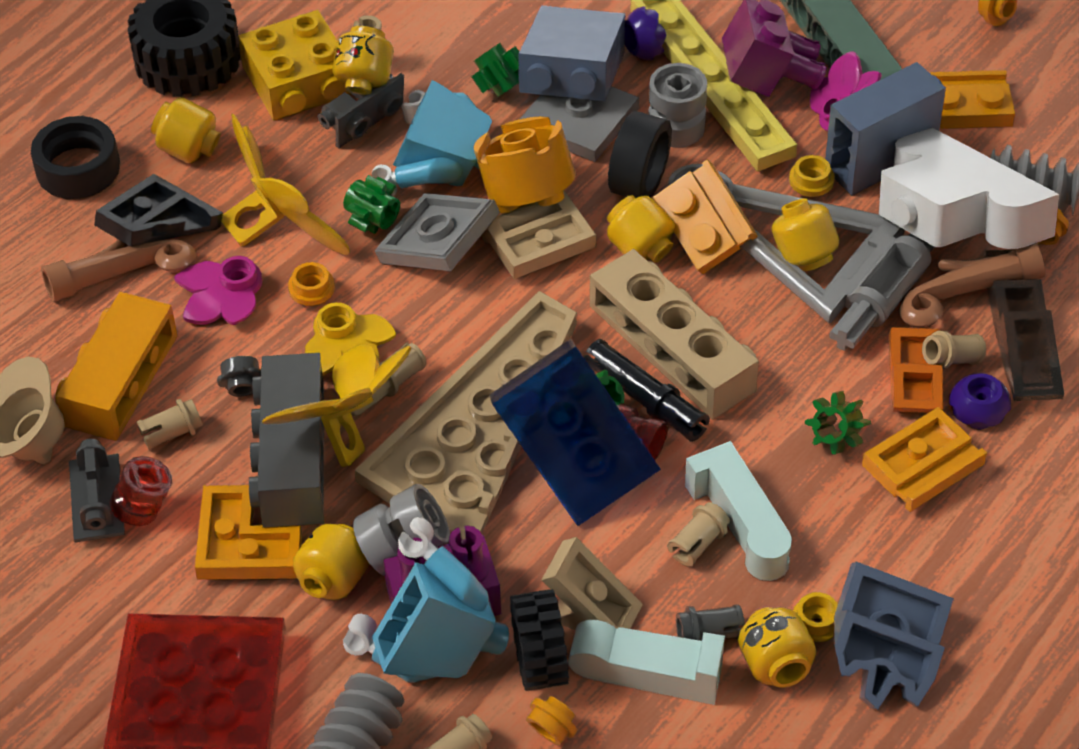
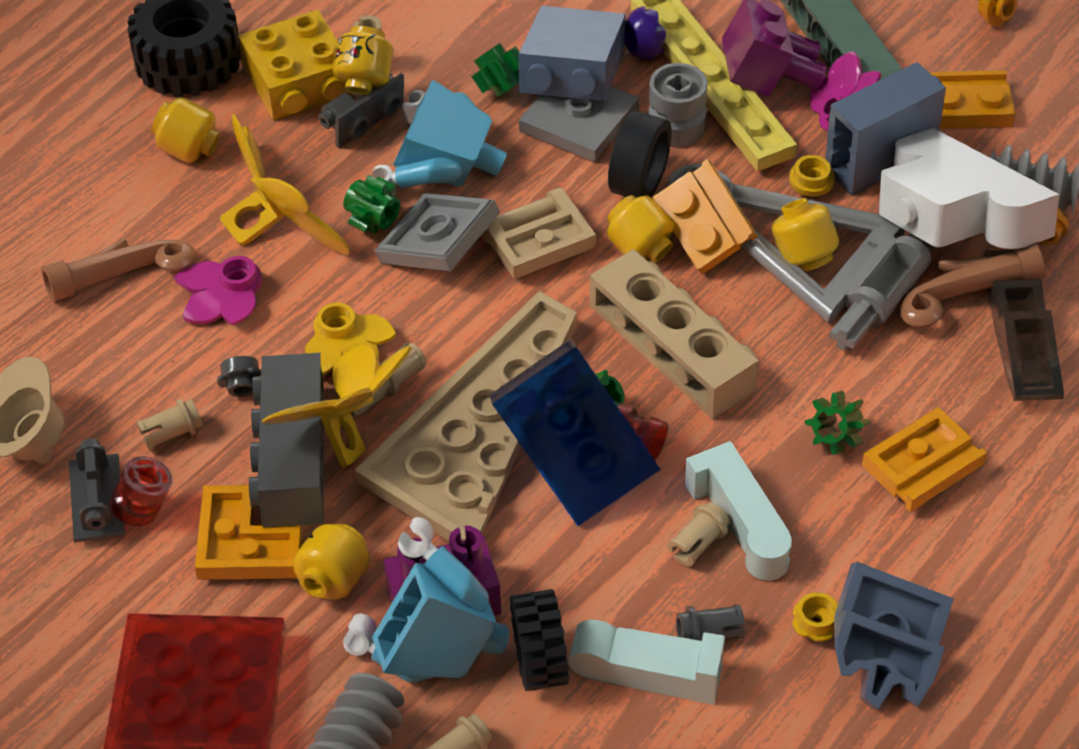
(80, 180): black tyre -> none
(116, 365): light orange brick -> none
(156, 212): black wing -> none
(311, 284): light orange plate -> none
(381, 526): light grey wheel -> none
(525, 163): light orange brick -> none
(552, 719): light orange plate -> none
(588, 588): tan slope -> none
(659, 399): black pin -> none
(777, 646): yellow head -> none
(913, 381): orange slope -> none
(950, 349): tan pin -> none
(980, 401): dark purple plate -> none

